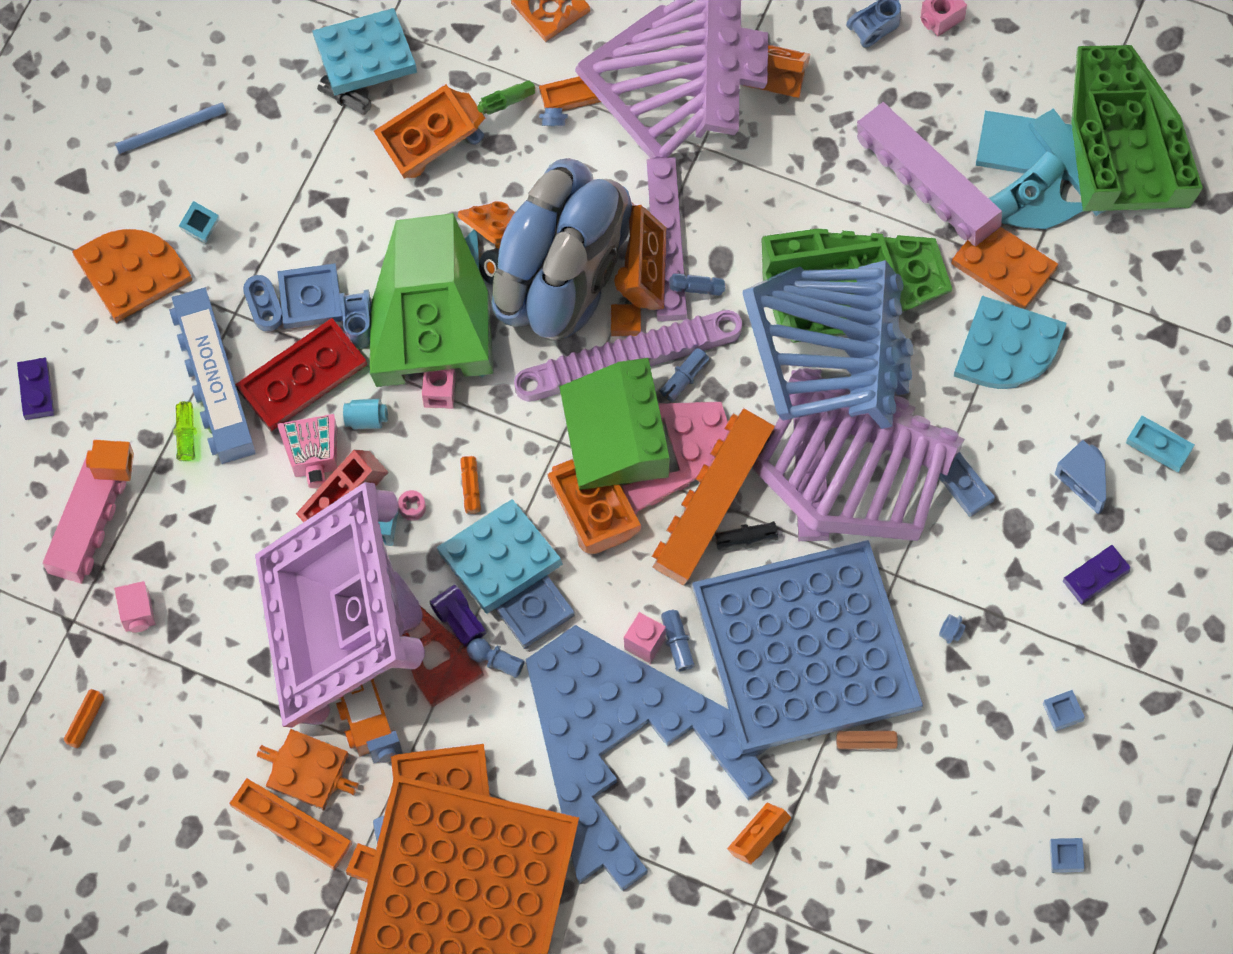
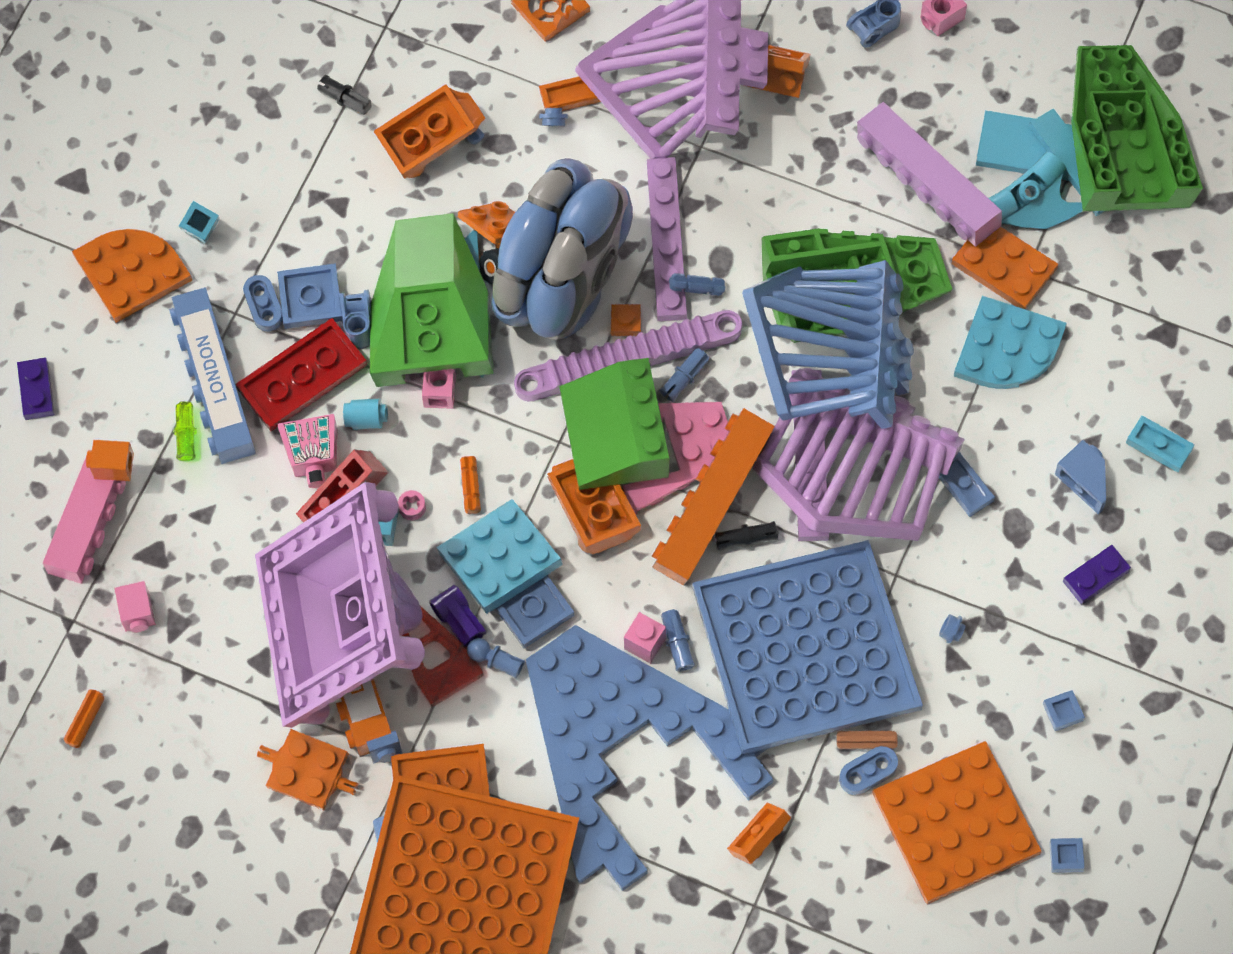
(170, 128): medium blue bar -> none
(290, 824): orange plate -> none
(361, 862): orange plate -> none
(364, 51): medium azure plate -> none
(502, 99): bright green piece -> none
(644, 268): orange slope -> none
(867, 771): none -> medium blue plate
(956, 822): none -> orange plate

